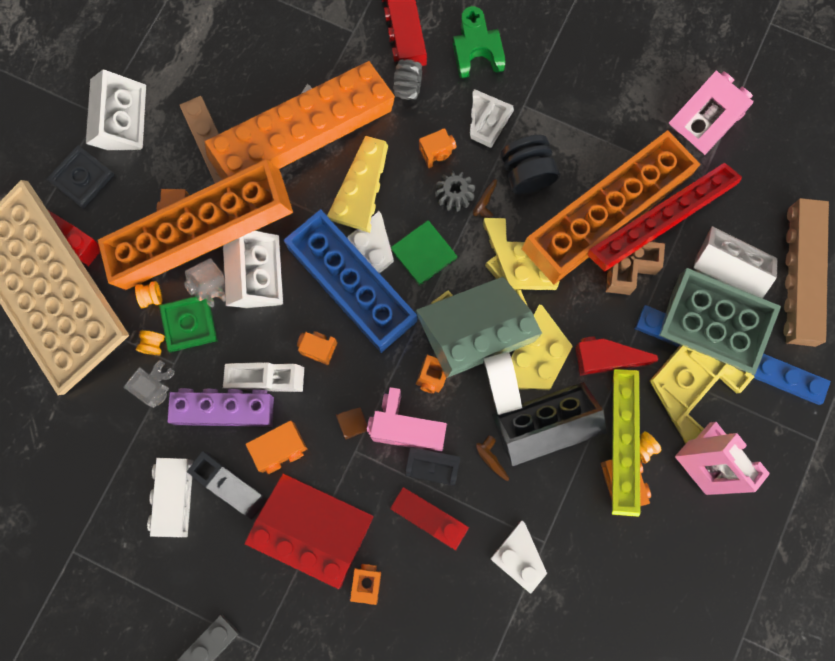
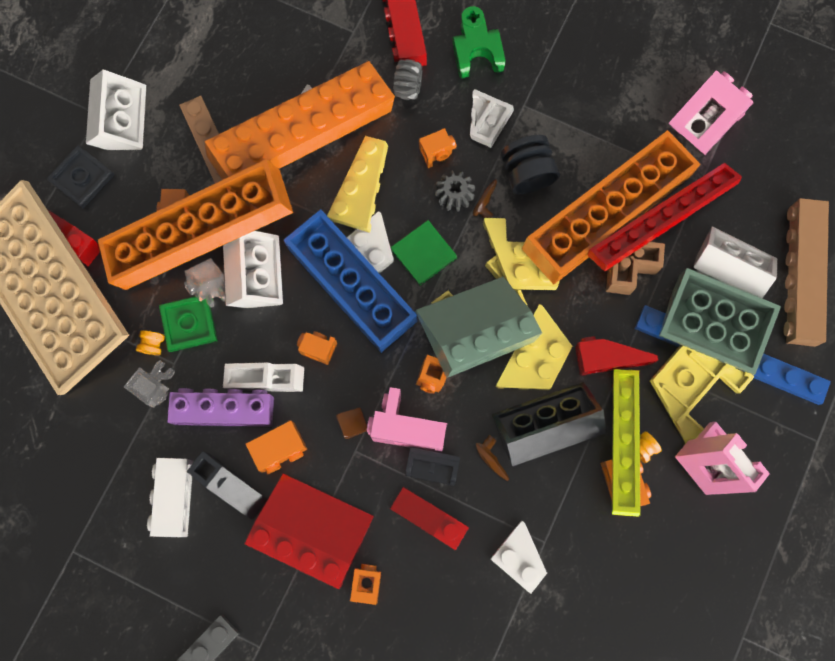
(148, 294): light orange wheel -> none
(503, 382): white beam -> none

